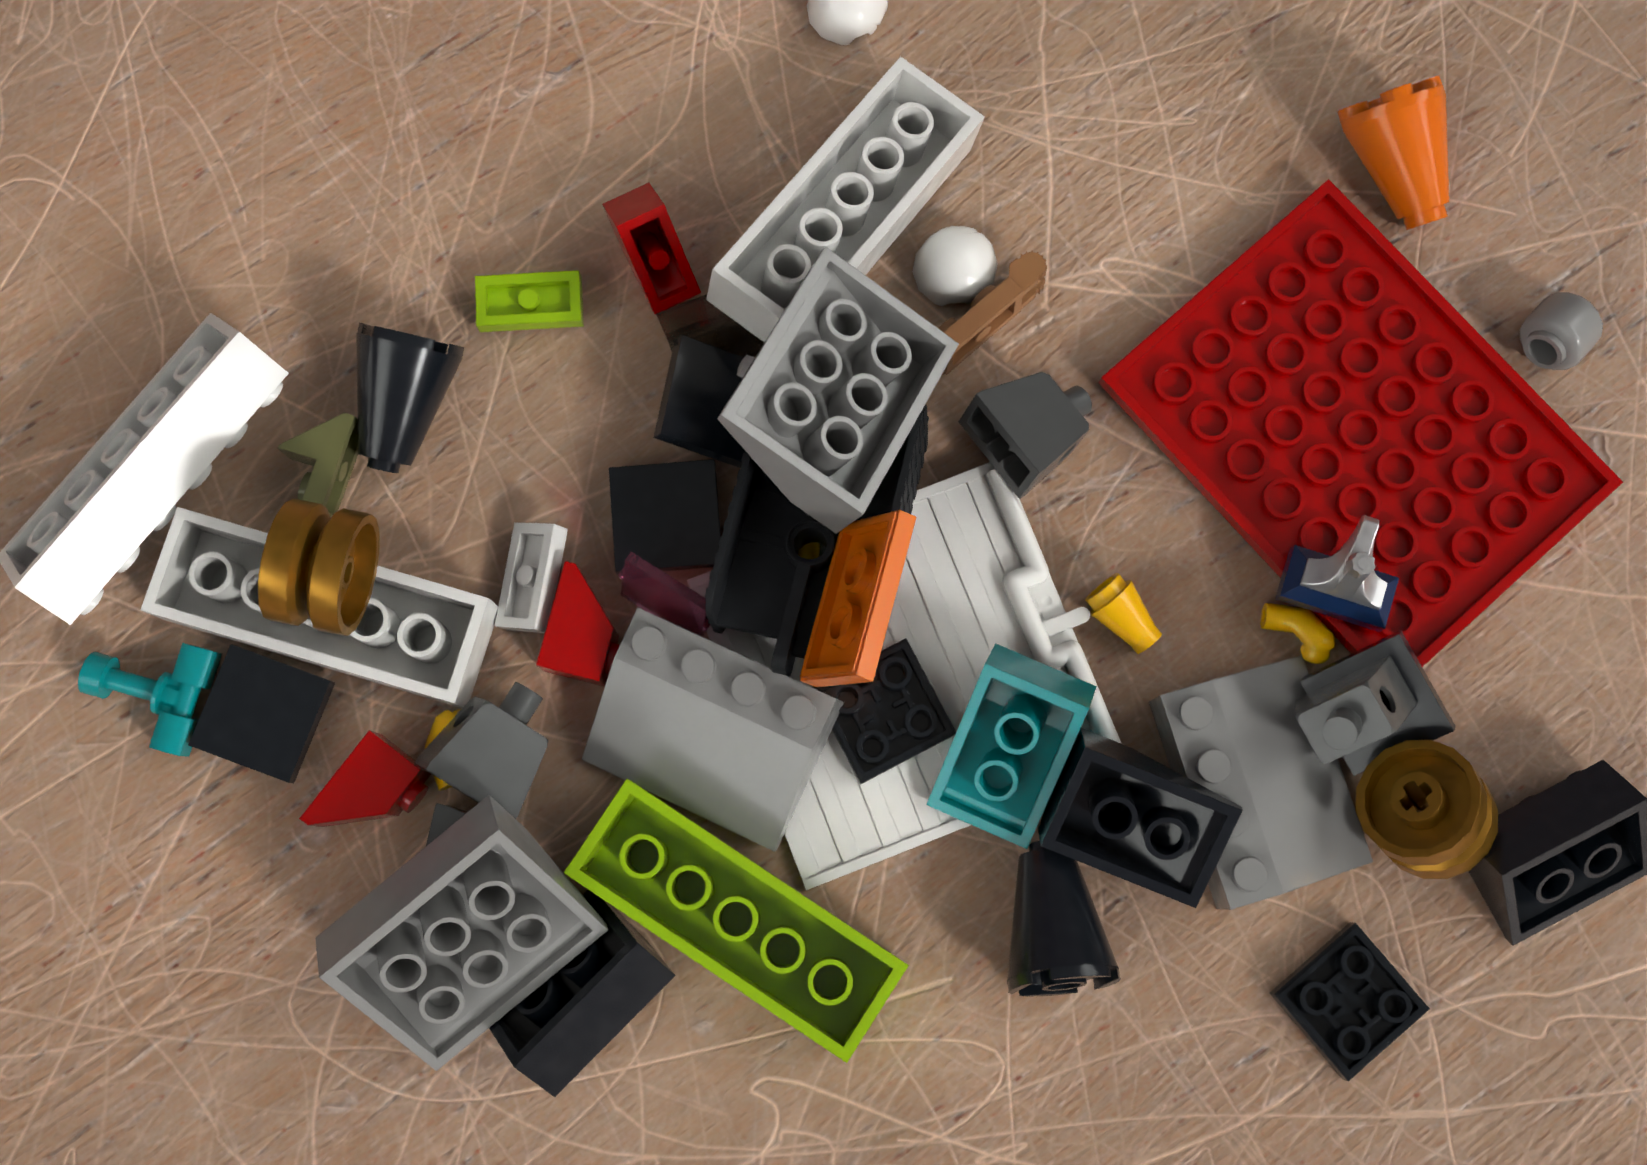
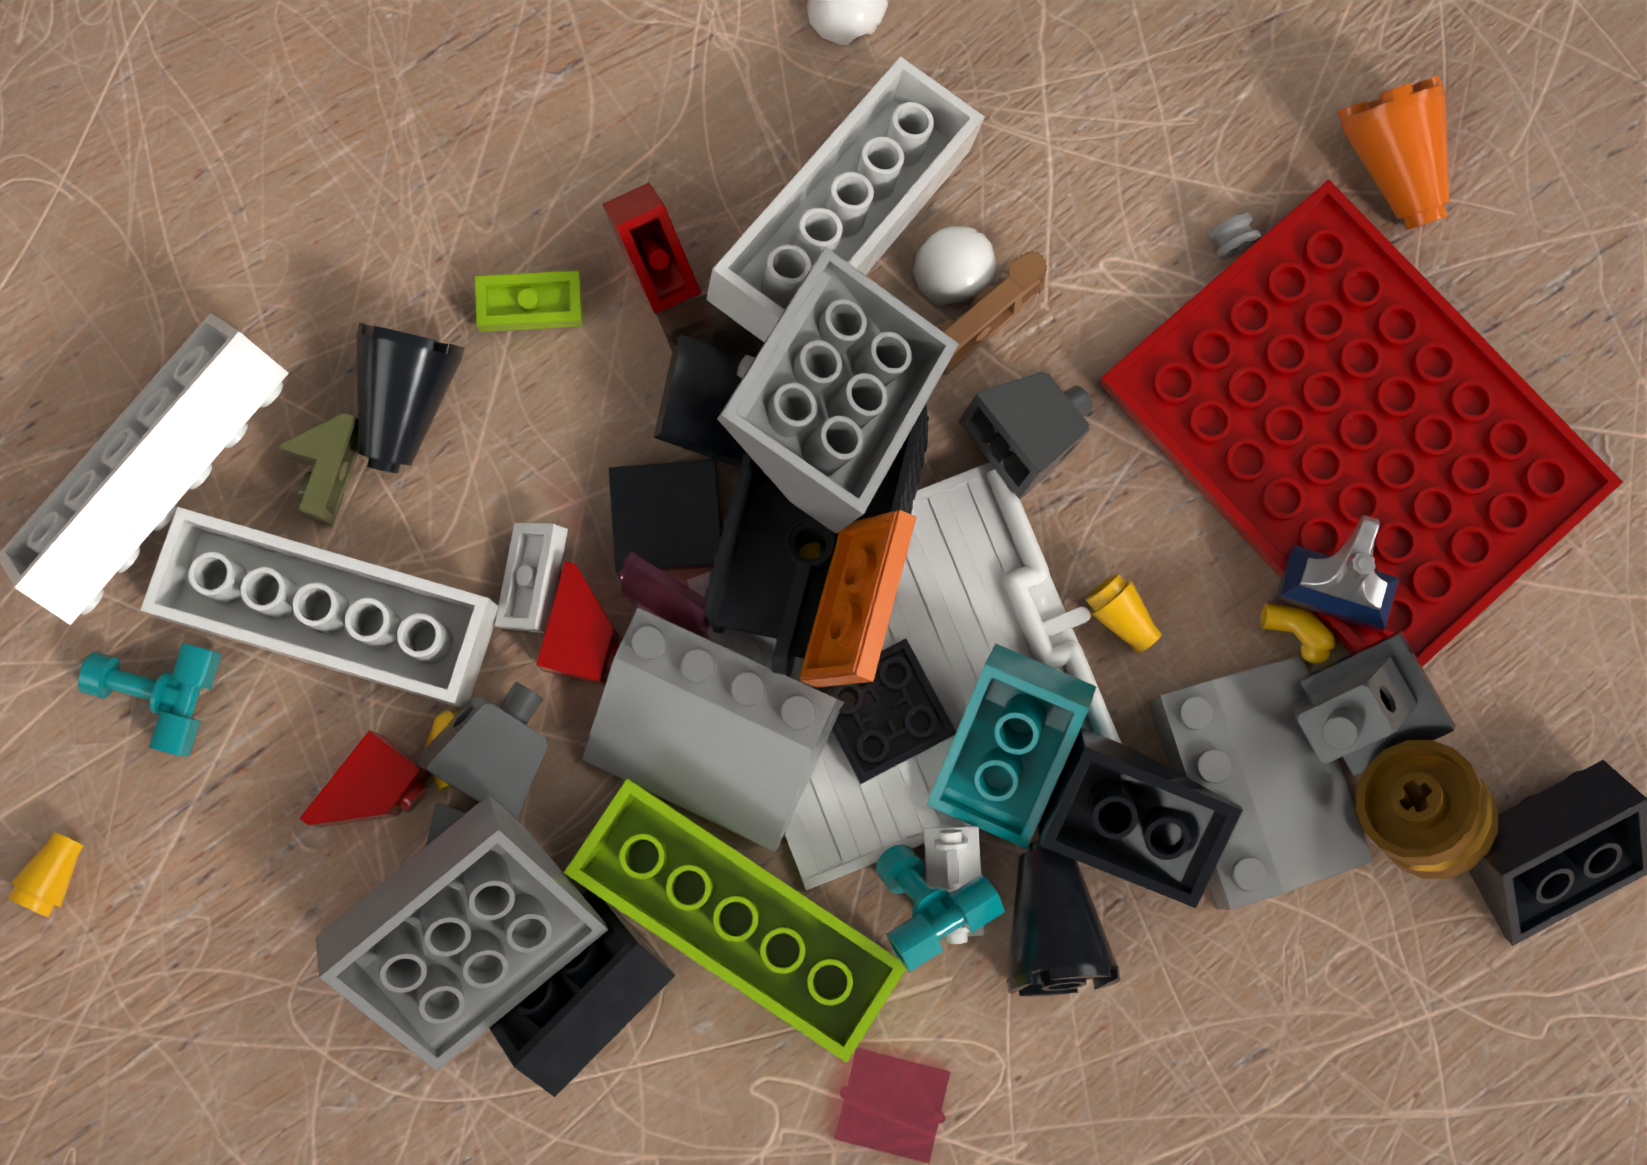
(46, 876): none -> yellow cone
(261, 714): black tile -> none
(318, 566): pearl gold wheel -> none
(892, 1105): none -> clear pink piece
(935, 909): none -> teal bar
(951, 862): none -> white hinge
(1234, 235): none -> light grey bush
(1349, 1001): black tile -> none
(1560, 331): light grey head -> none

